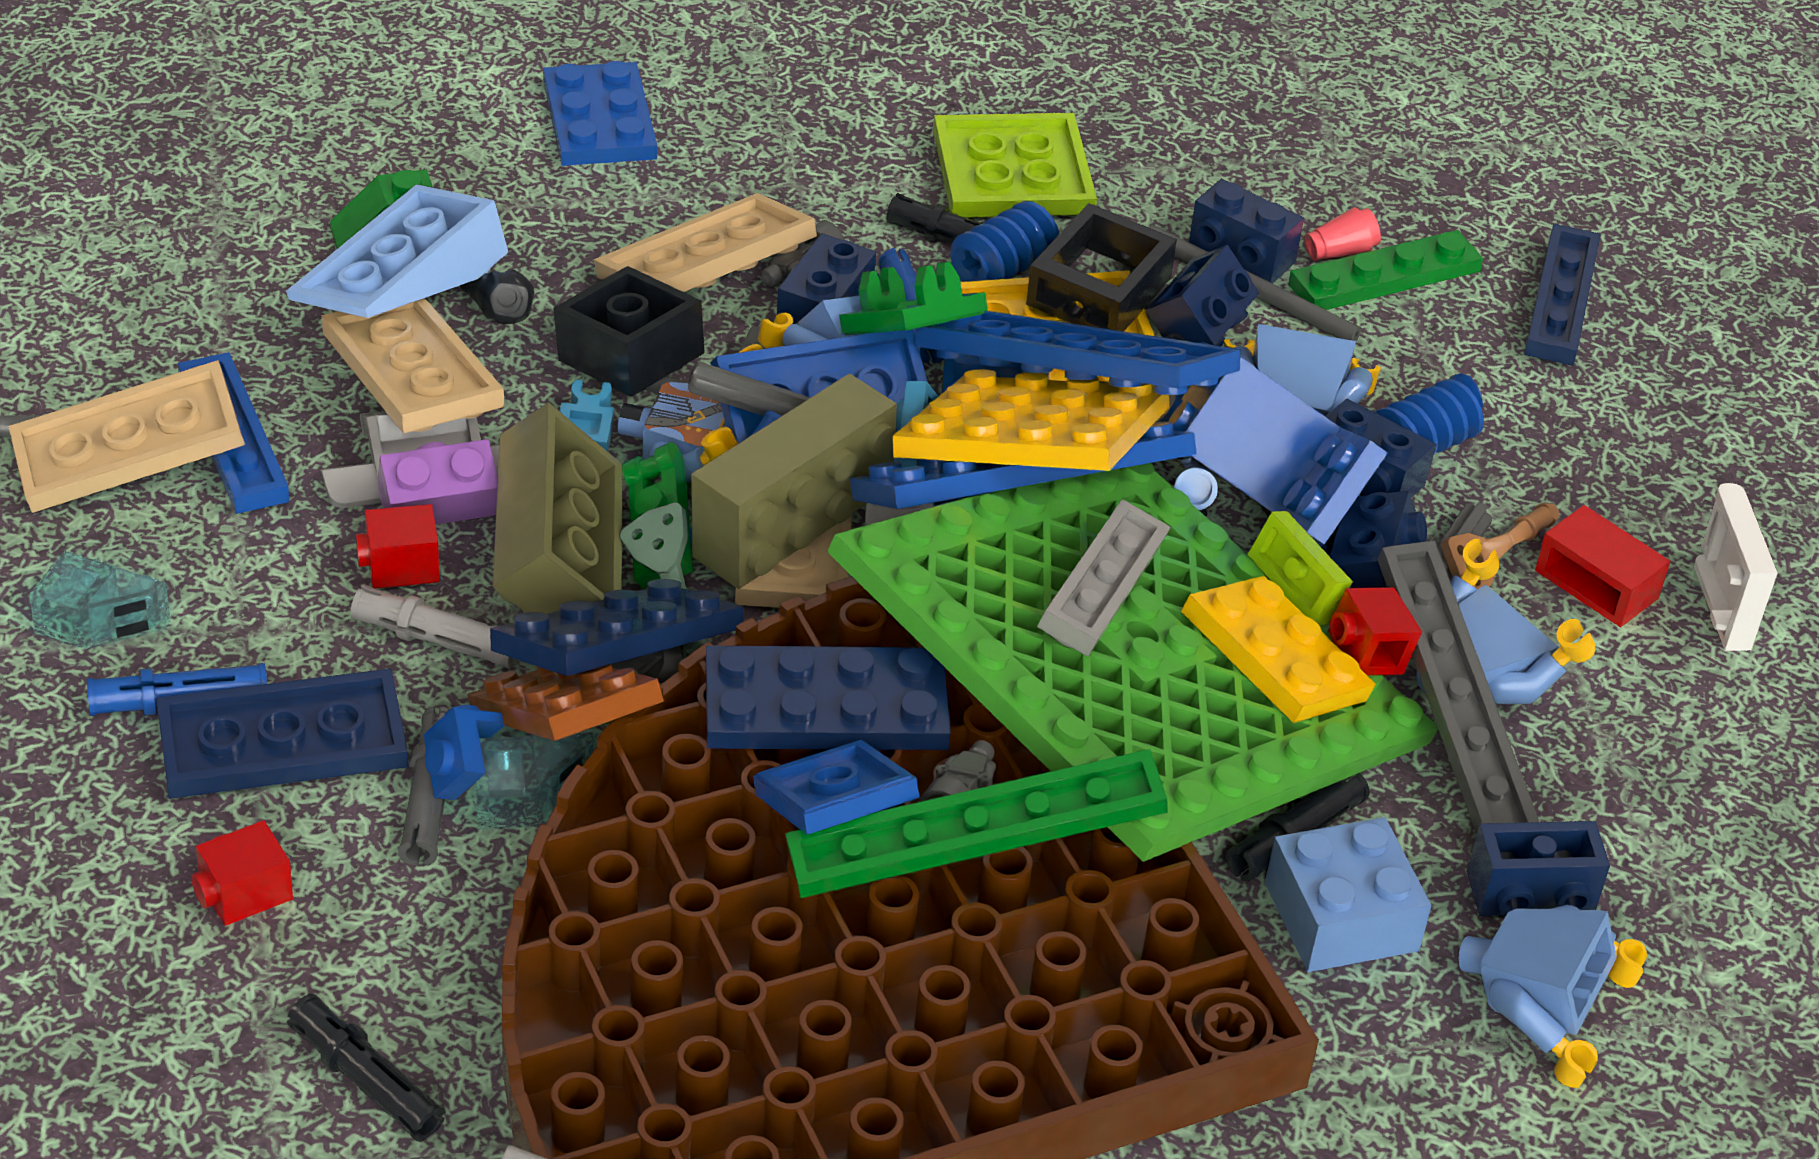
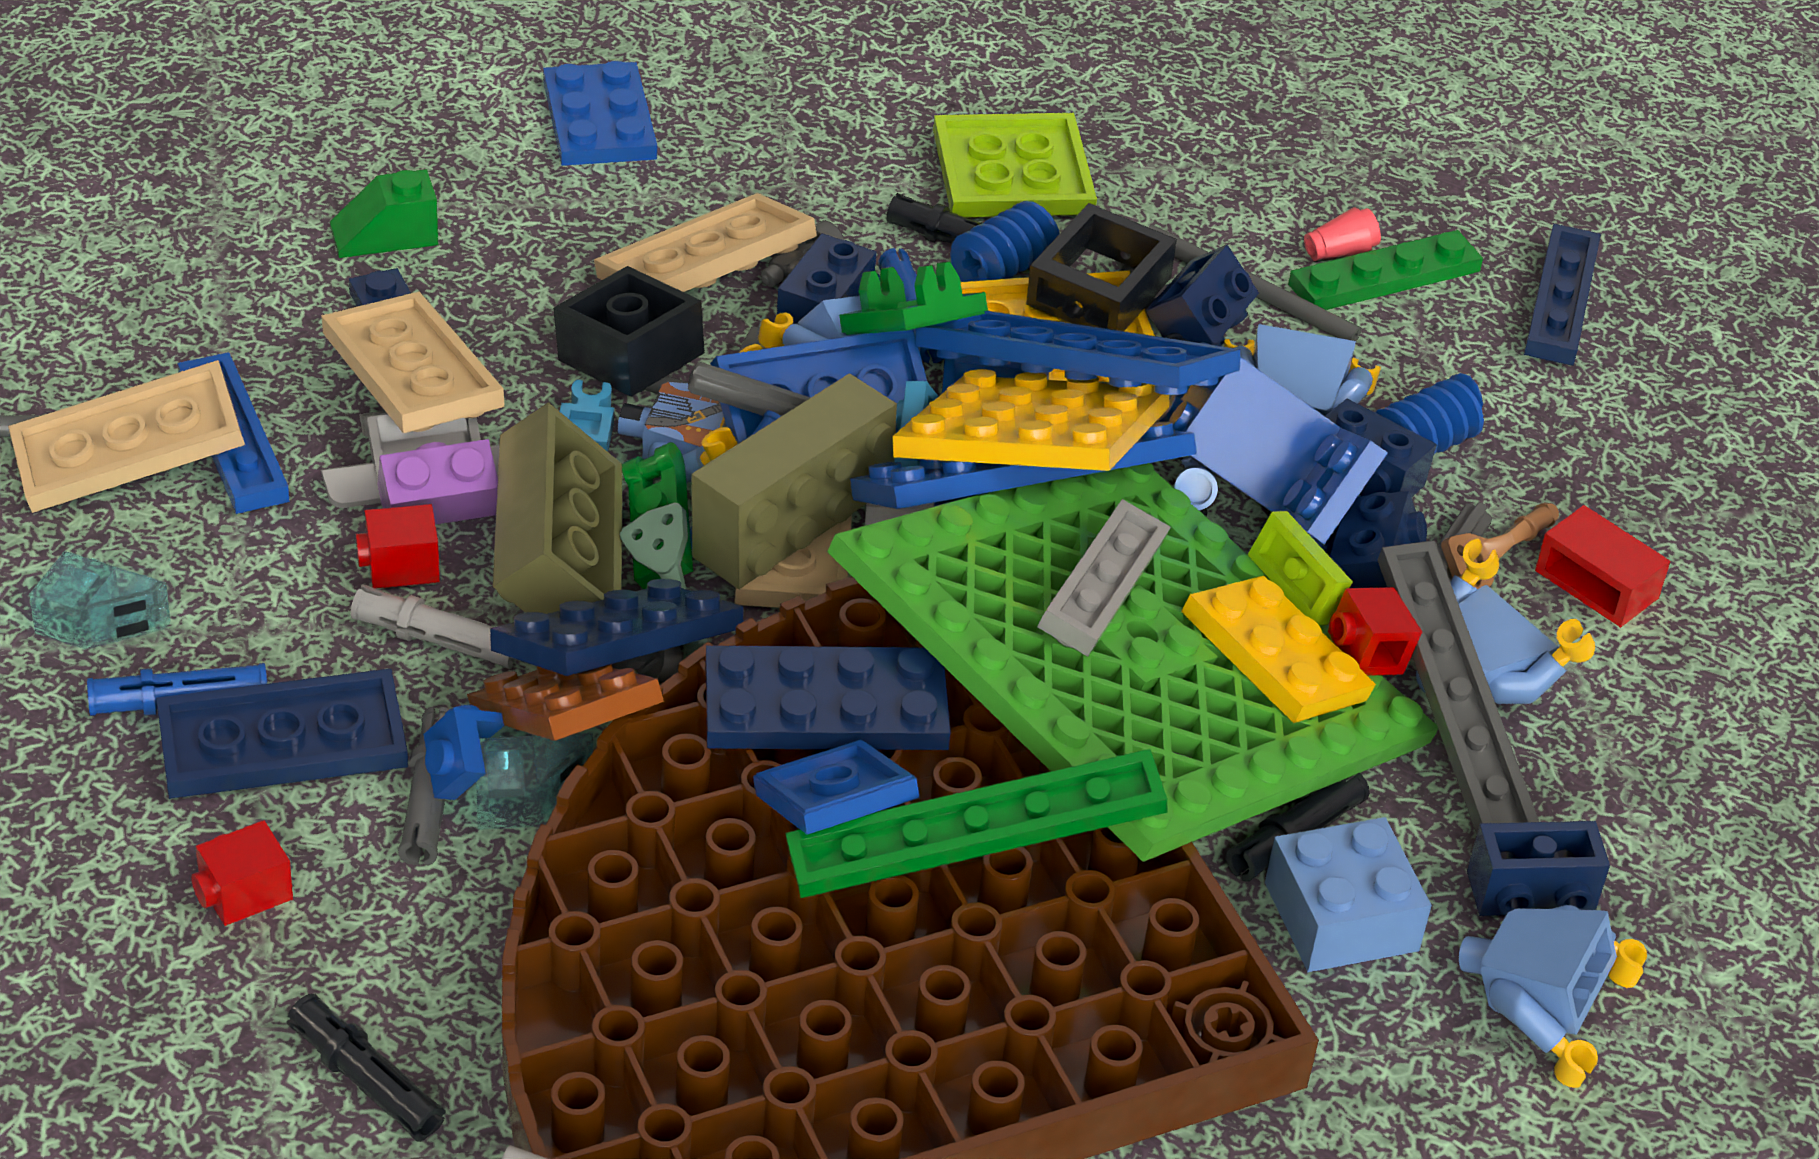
(407, 253): light blue slope -> none
(502, 295): black animal -> none
(963, 772): dark grey piece -> none
(1247, 224): dark blue brick -> none
(1735, 569): white container -> none

